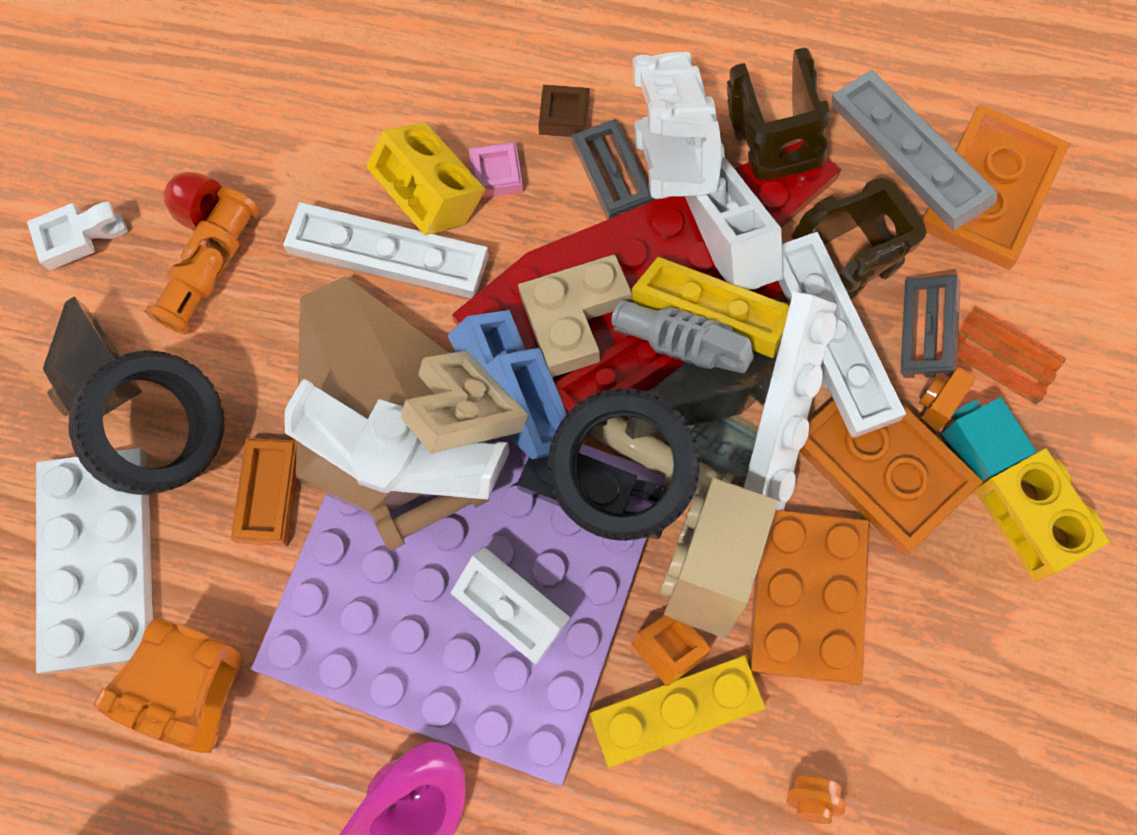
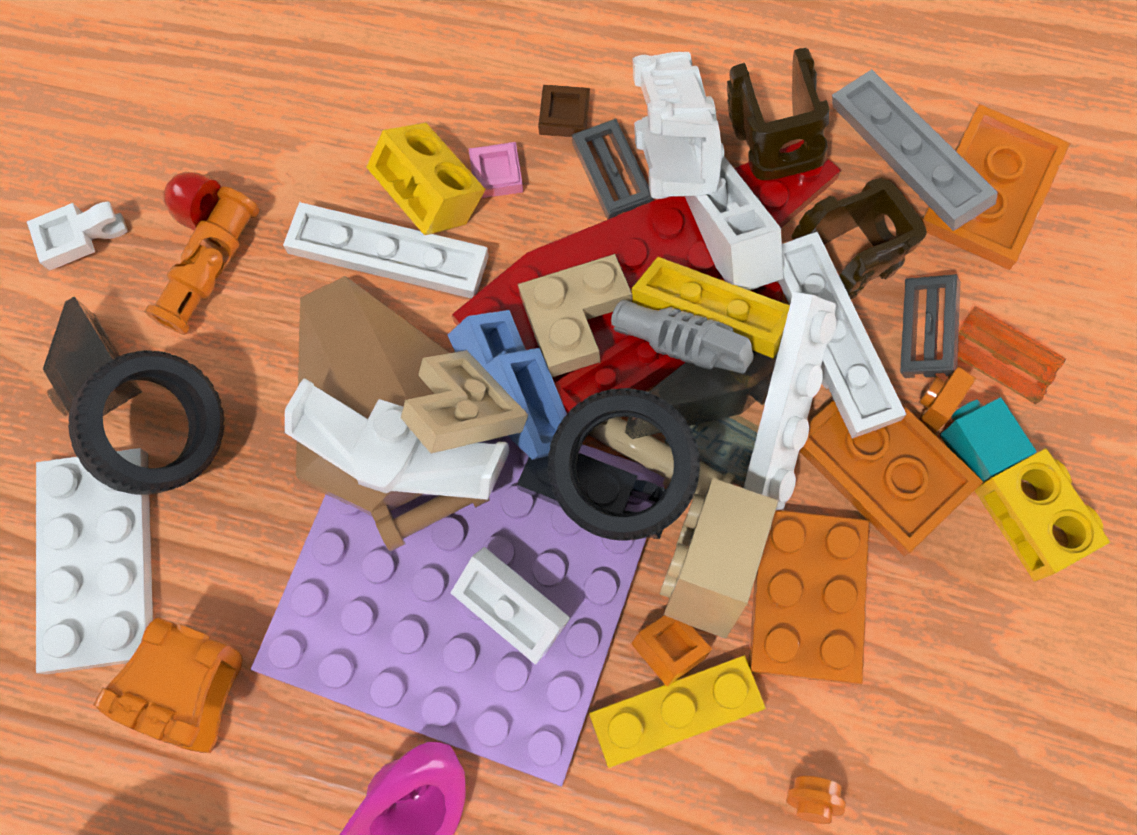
(265, 493): orange tile -> none

